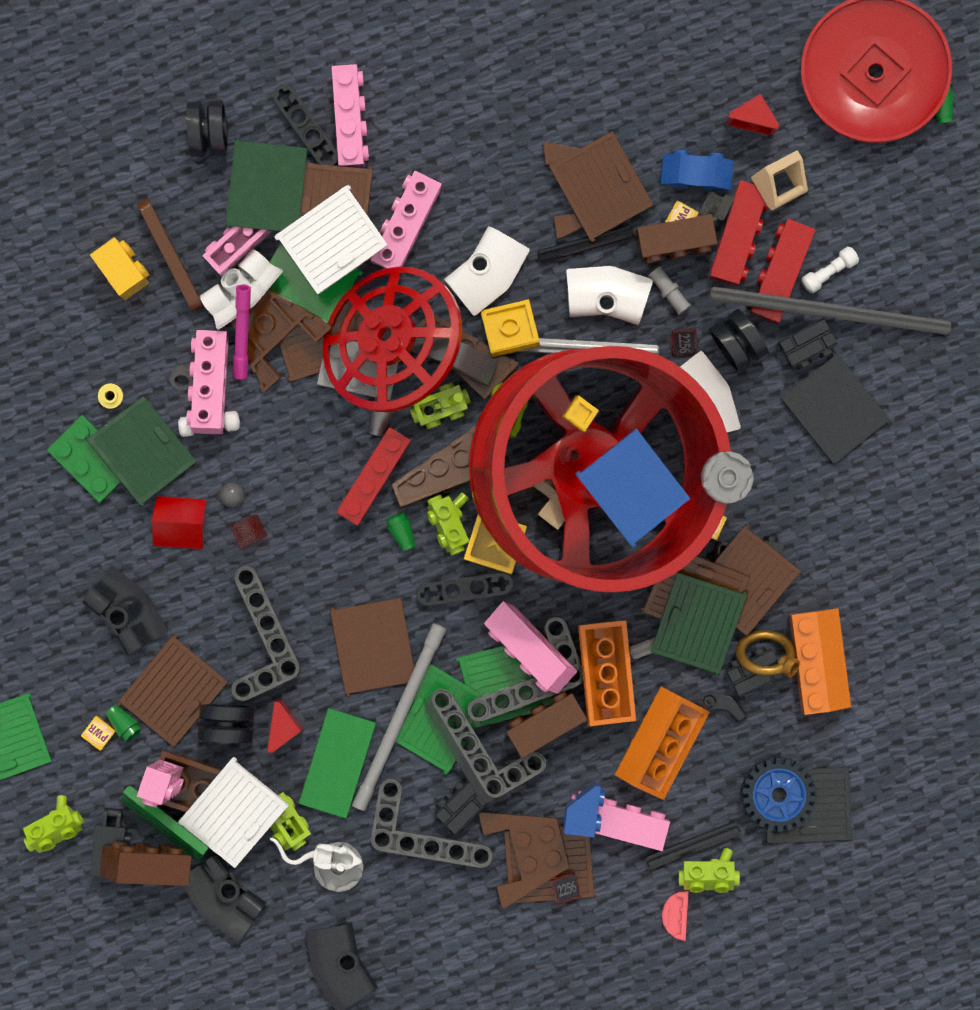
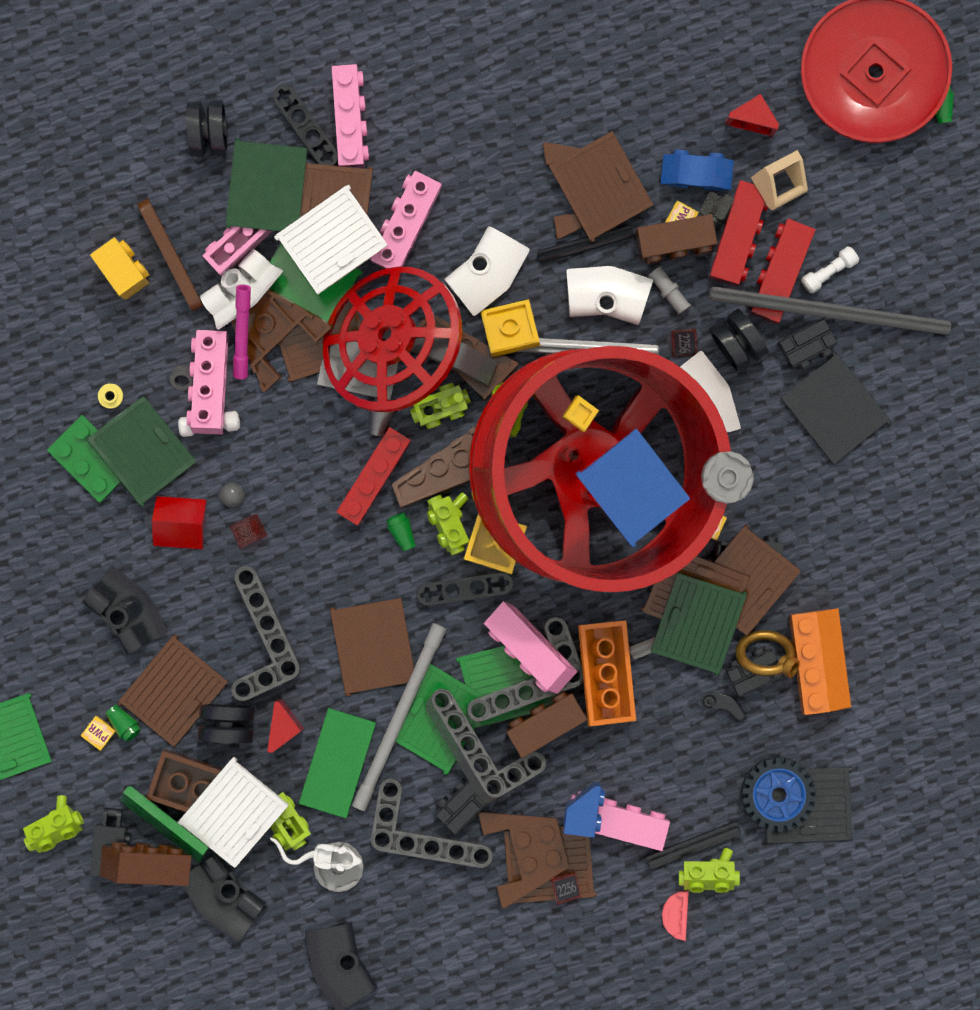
(160, 783): bright pink brick -> none
(552, 510): tan brick -> none
(662, 743): orange slope -> none

